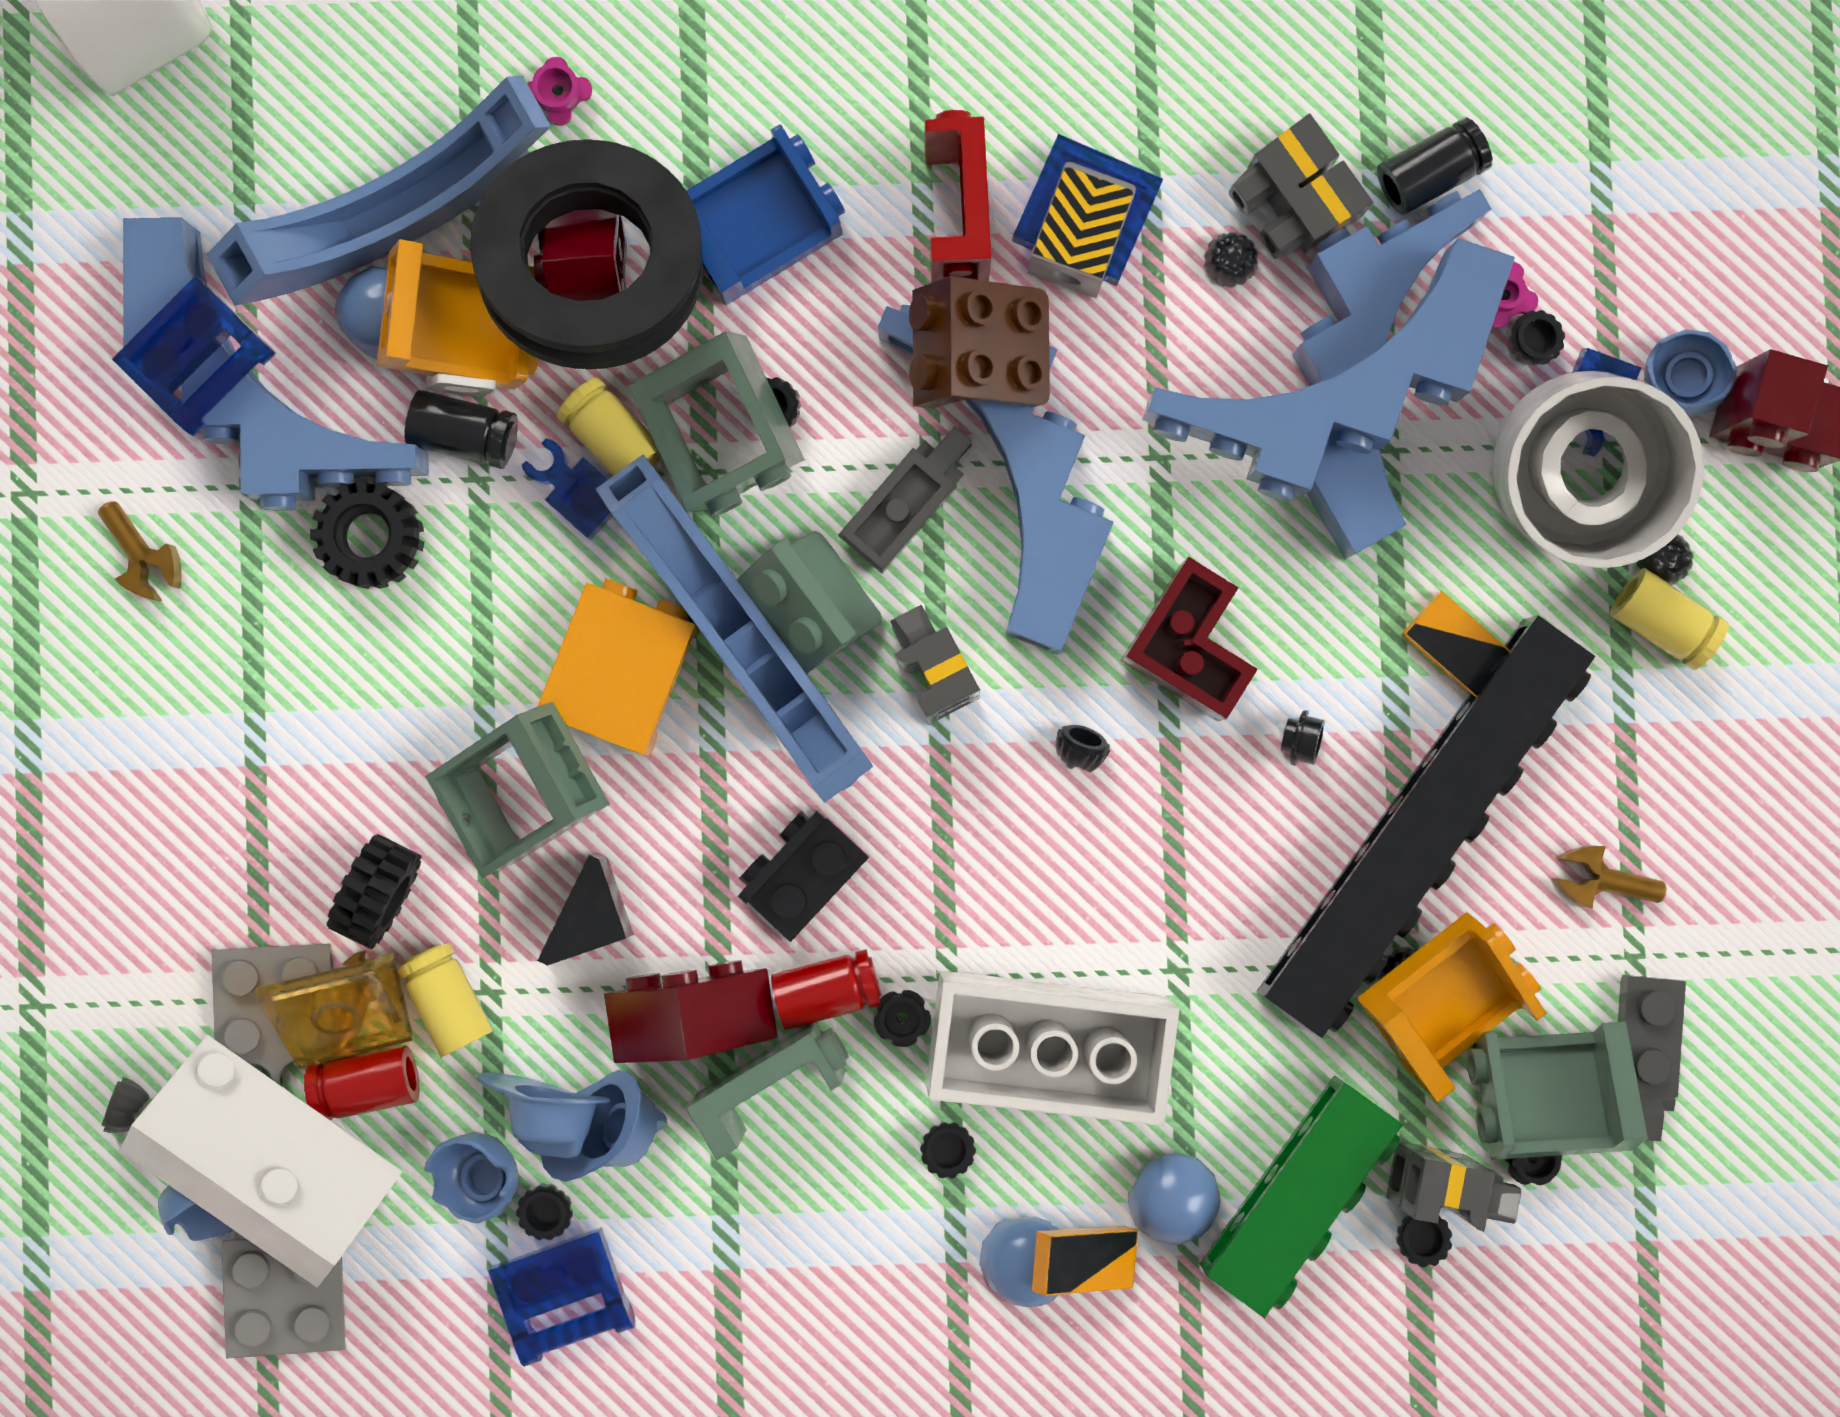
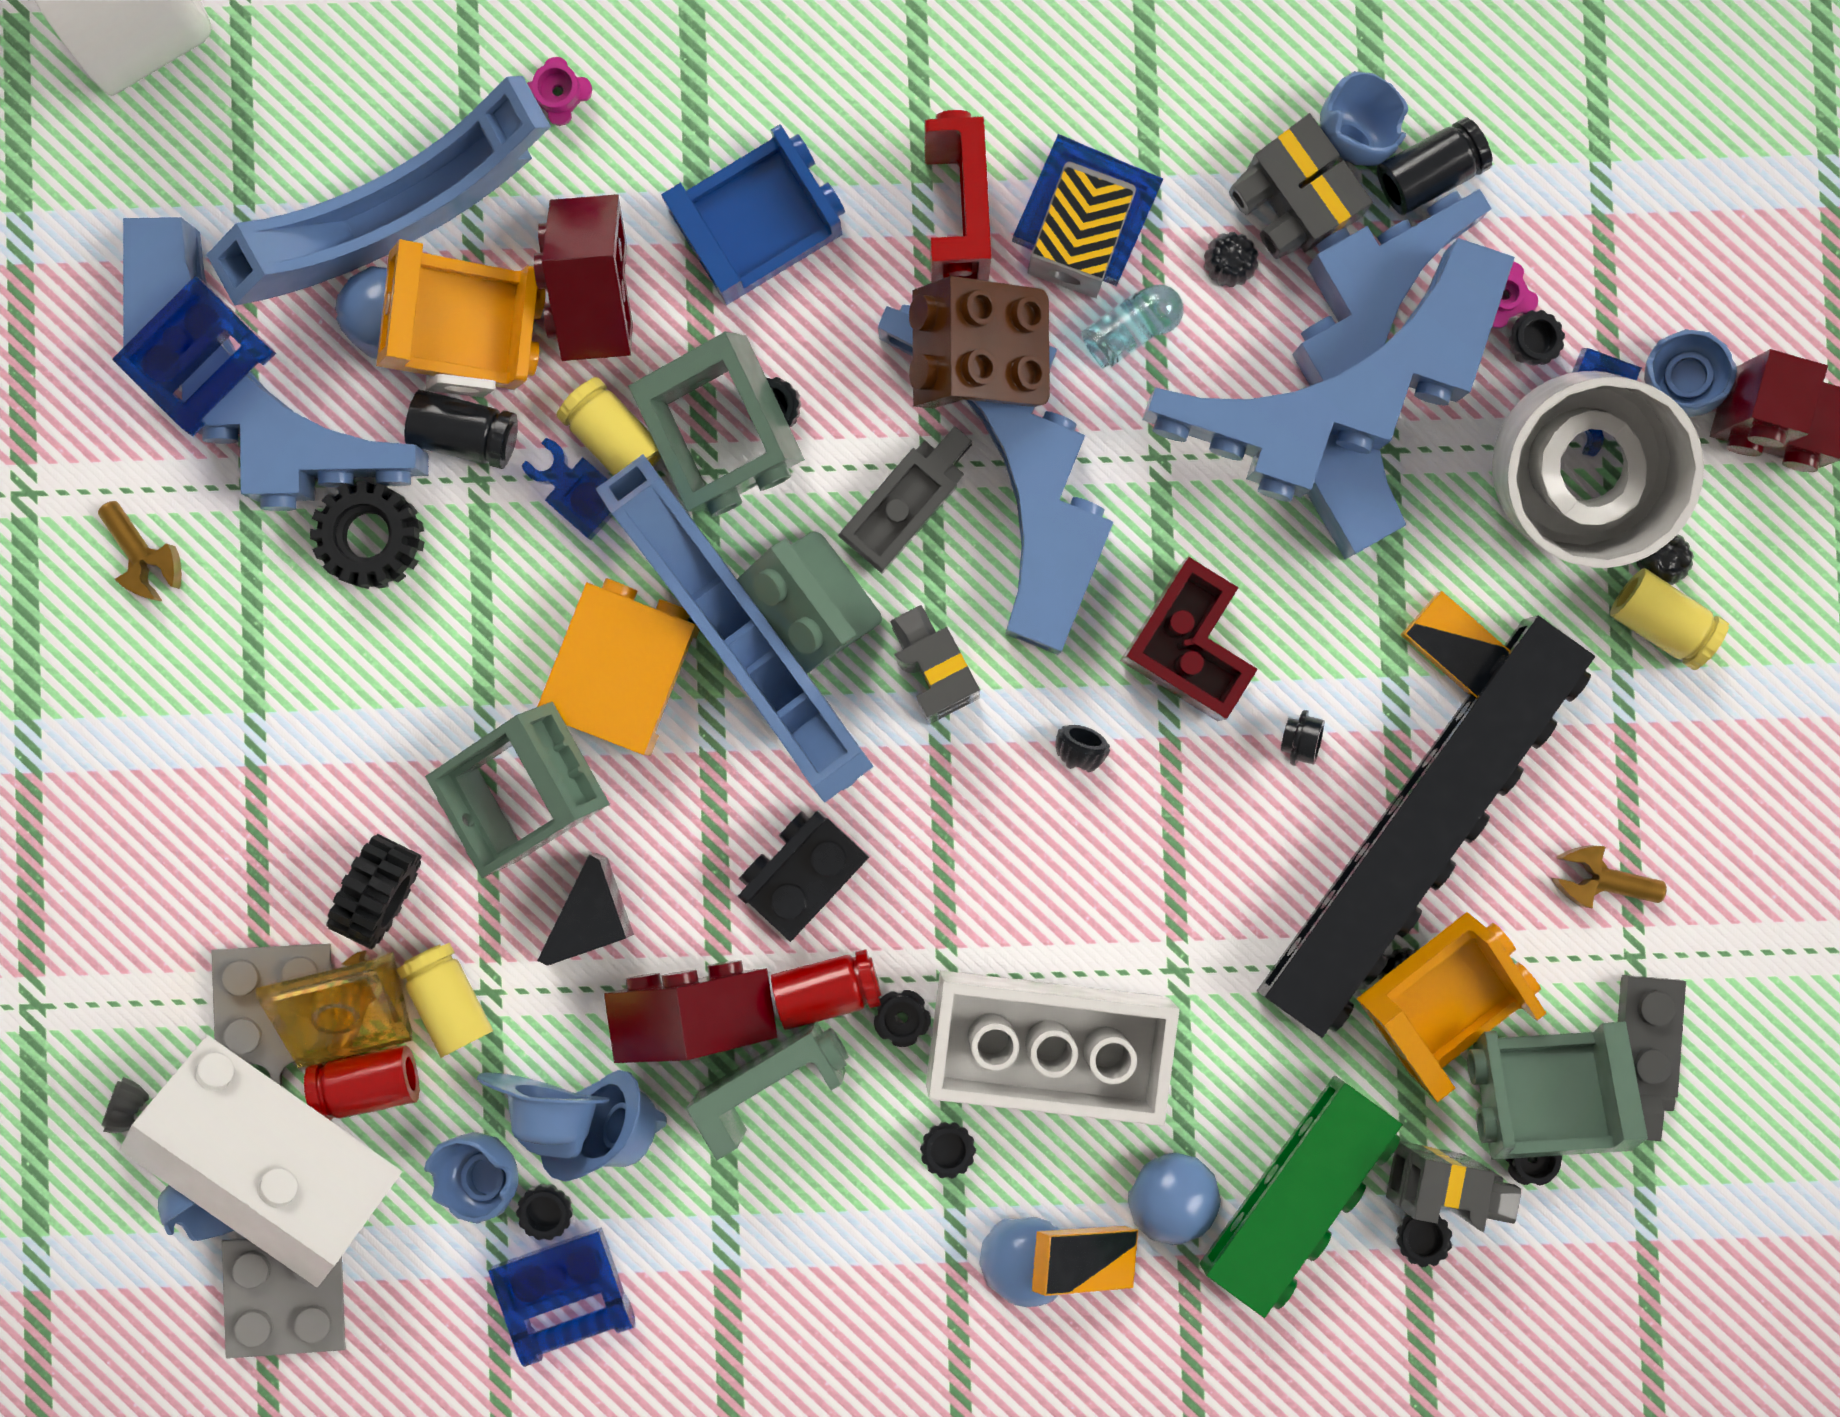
(587, 177): black tyre -> none
(1133, 324): none -> clear light blue piece
(1364, 118): none -> medium blue hair

